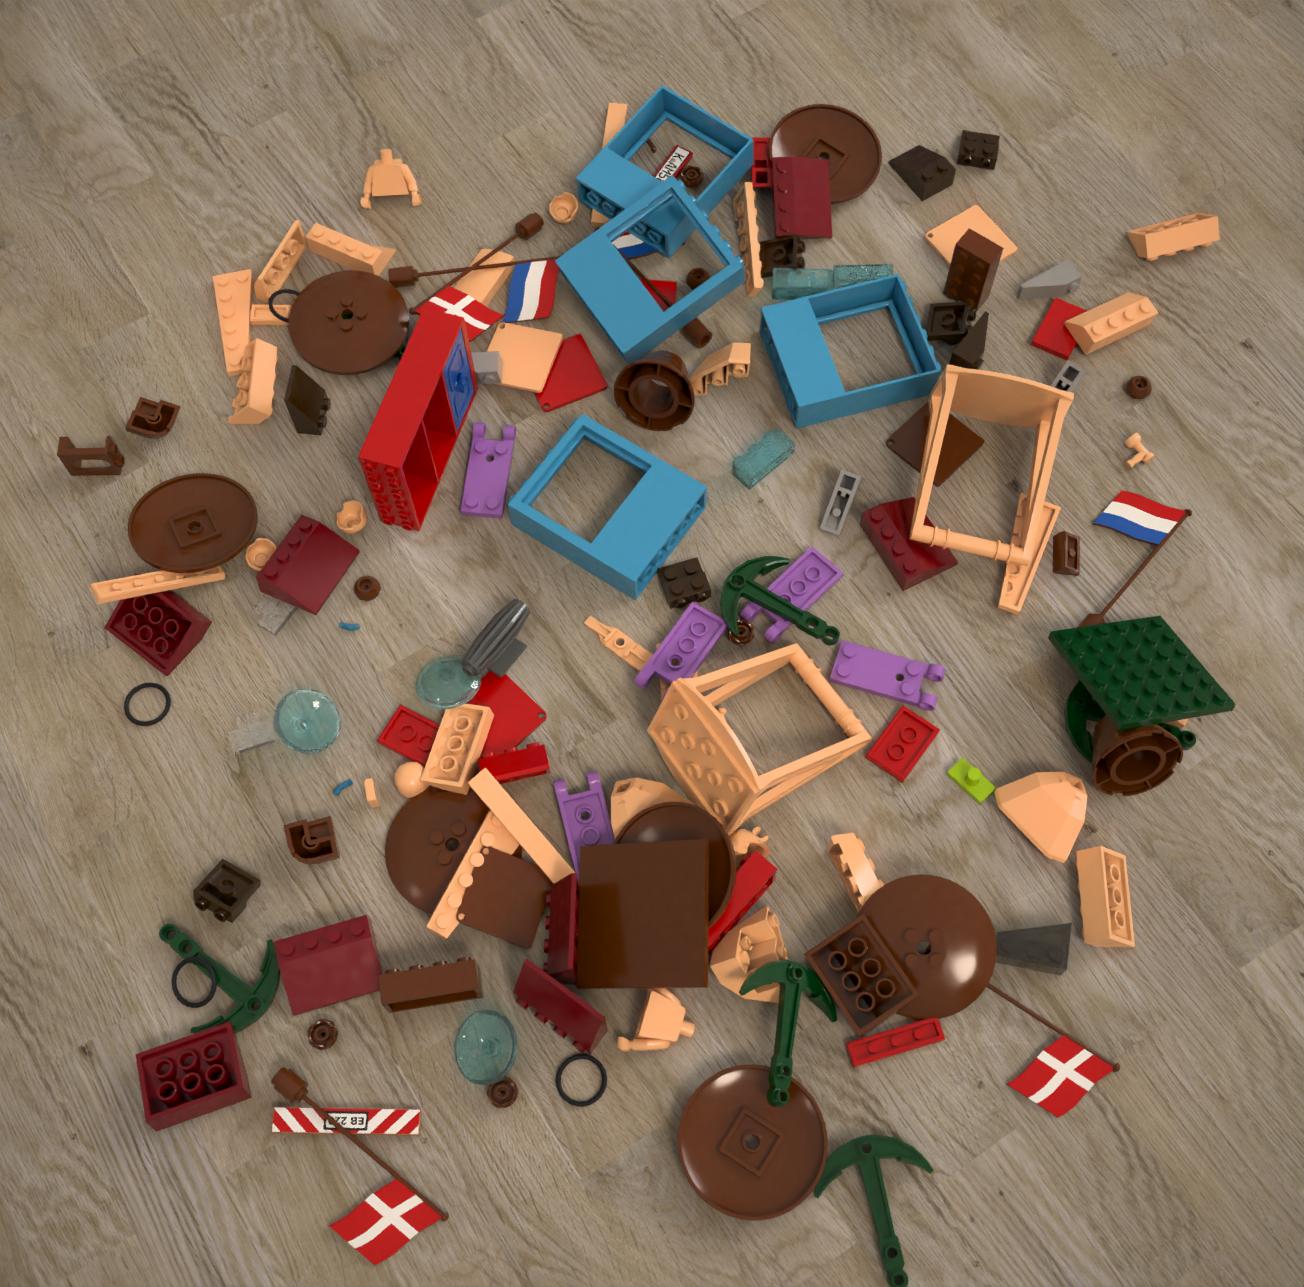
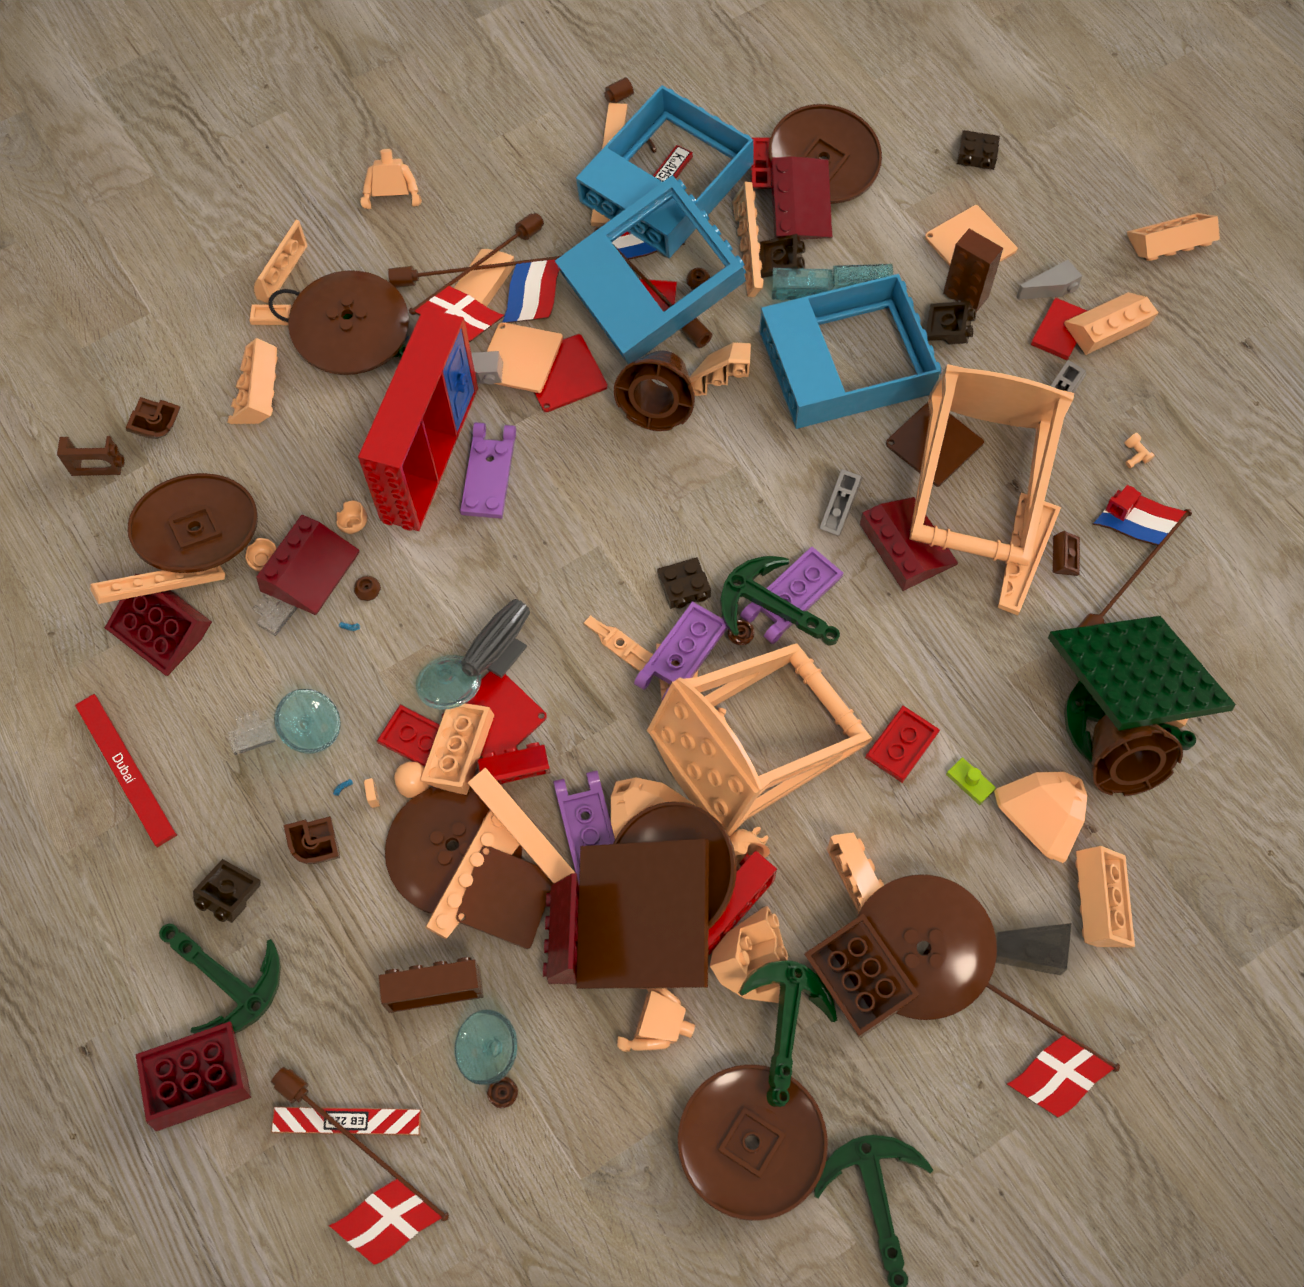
(126, 770): none -> red tile
(152, 722): black tyre -> none
(174, 983): black tyre -> none
(234, 309): light nougat wing -> none
(306, 403): dark brown slope -> none
(319, 1027): reddish brown plate -> none
(329, 964): dark red slope -> none
(347, 250): light nougat wedge -> none
(559, 1007): dark red slope -> none
(564, 208): light nougat hair -> none
(597, 1096): black tyre -> none
(619, 90): none -> reddish brown brick
(639, 532): dark azure panel -> none
(691, 176): reddish brown plate -> none
(763, 458): clear light blue brick -> none
(876, 673): medium lavender hinge -> none
(894, 1041): red tile -> none
(924, 171): dark brown slope -> none
(971, 348): dark brown slope -> none
(1123, 502): none -> red brick
(1138, 392): reddish brown plate -> none

